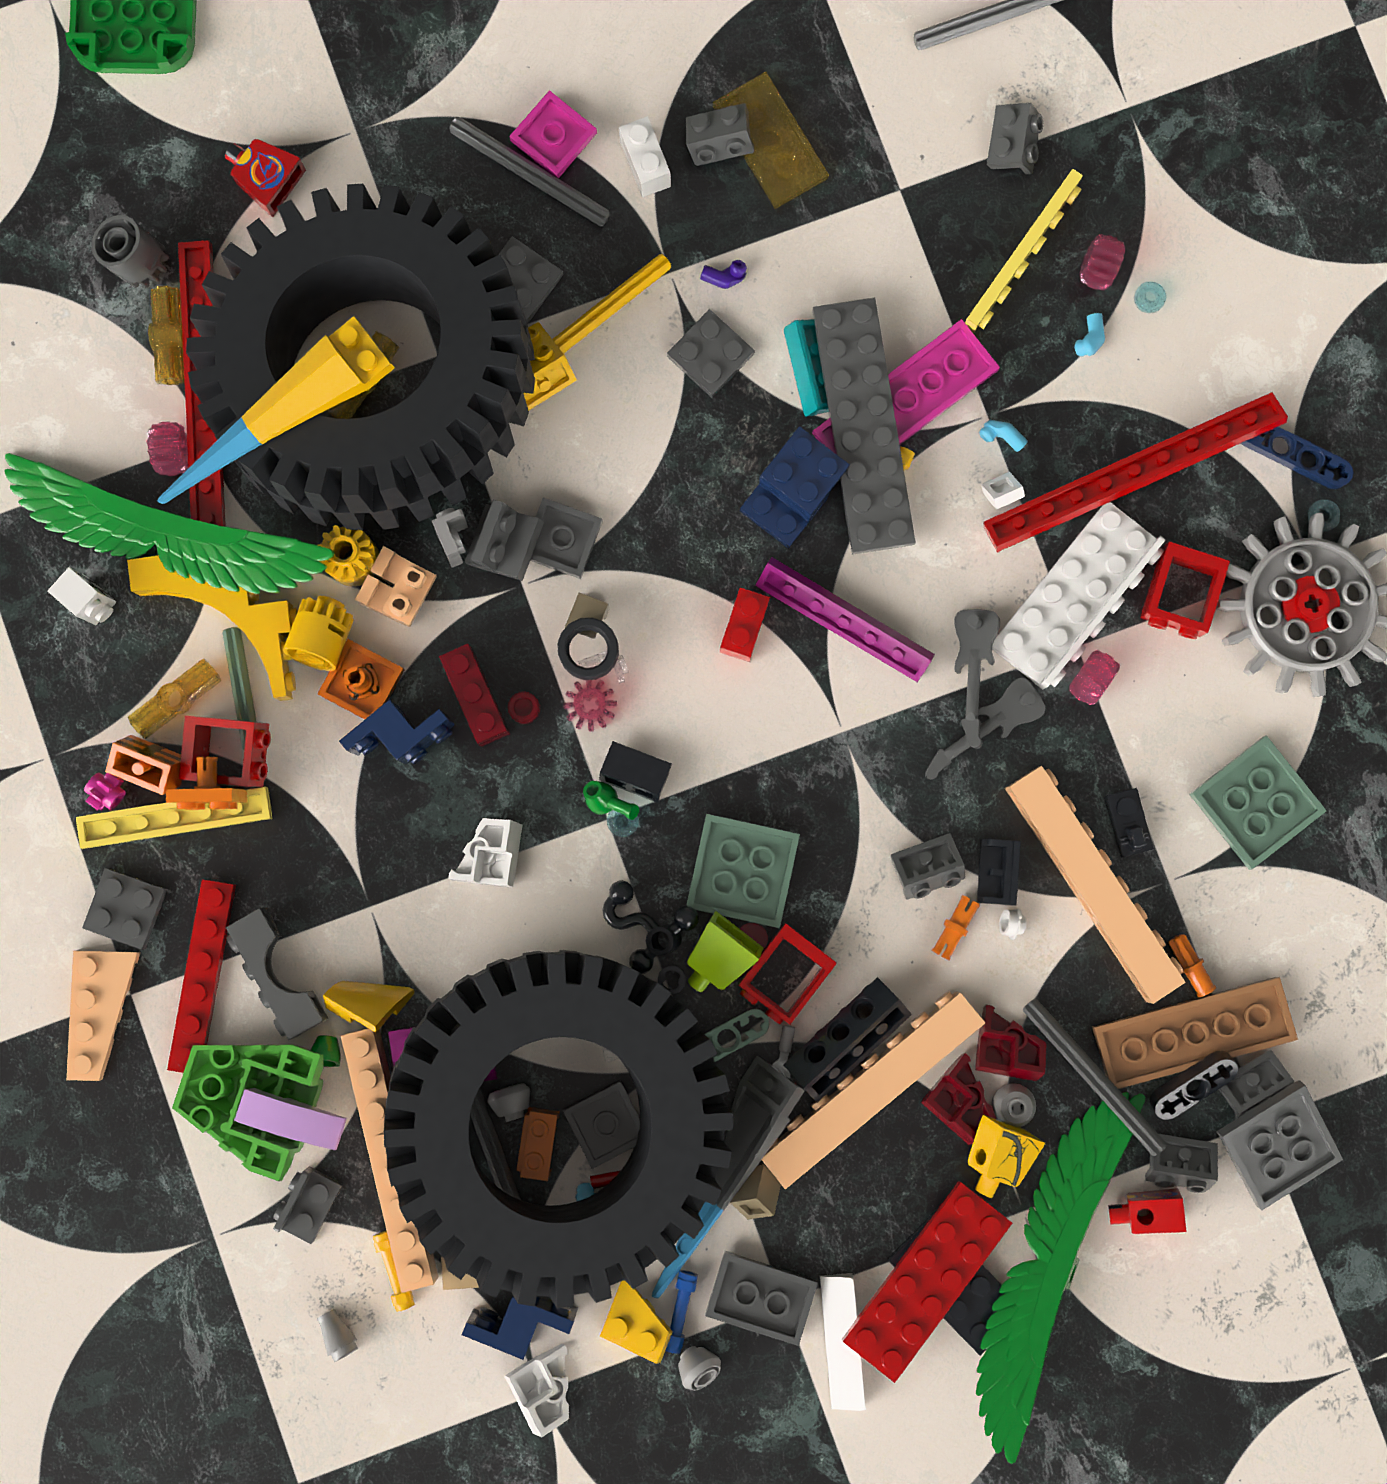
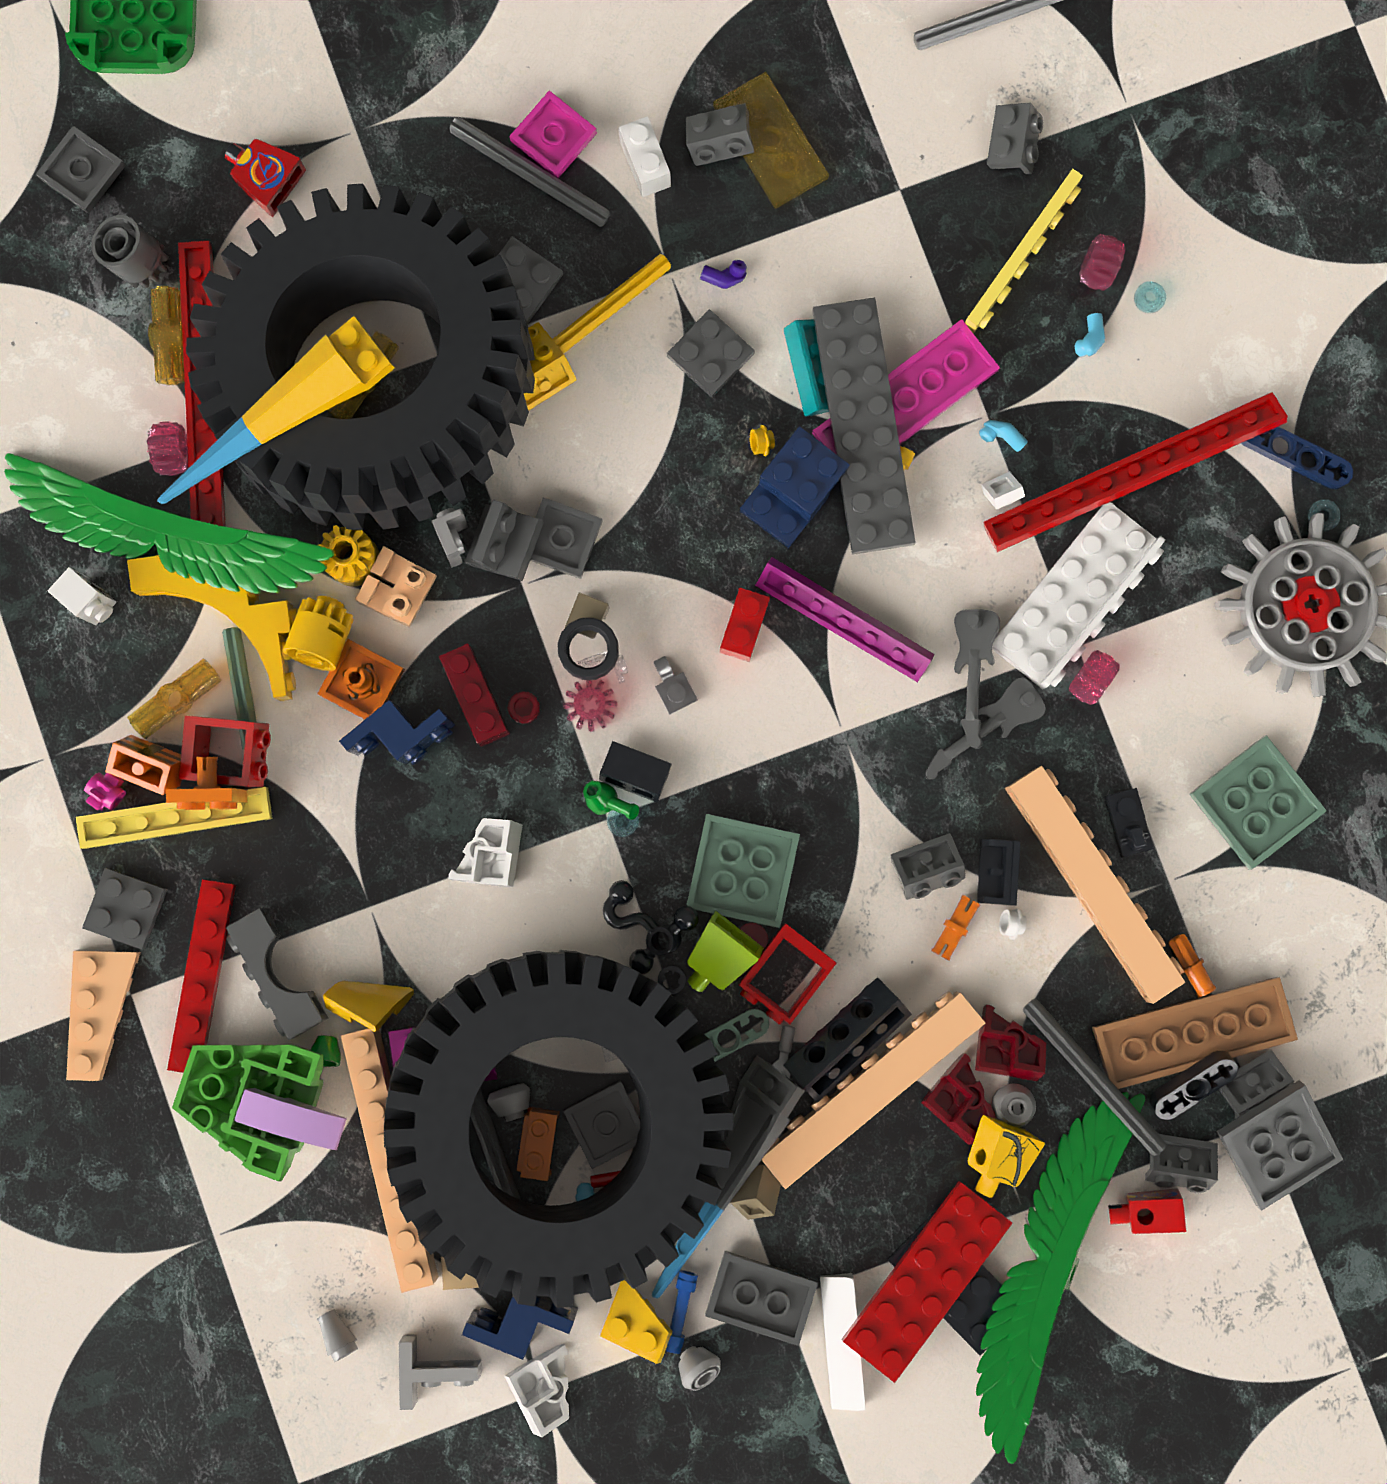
(80, 169): none -> dark grey plate
(307, 1205): dark grey bracket -> none
(400, 1300): yellow bar -> none
(430, 1372): none -> light grey bracket
(674, 690): none -> flat silver plate
(761, 440): none -> yellow plate
(1195, 561): red window -> none

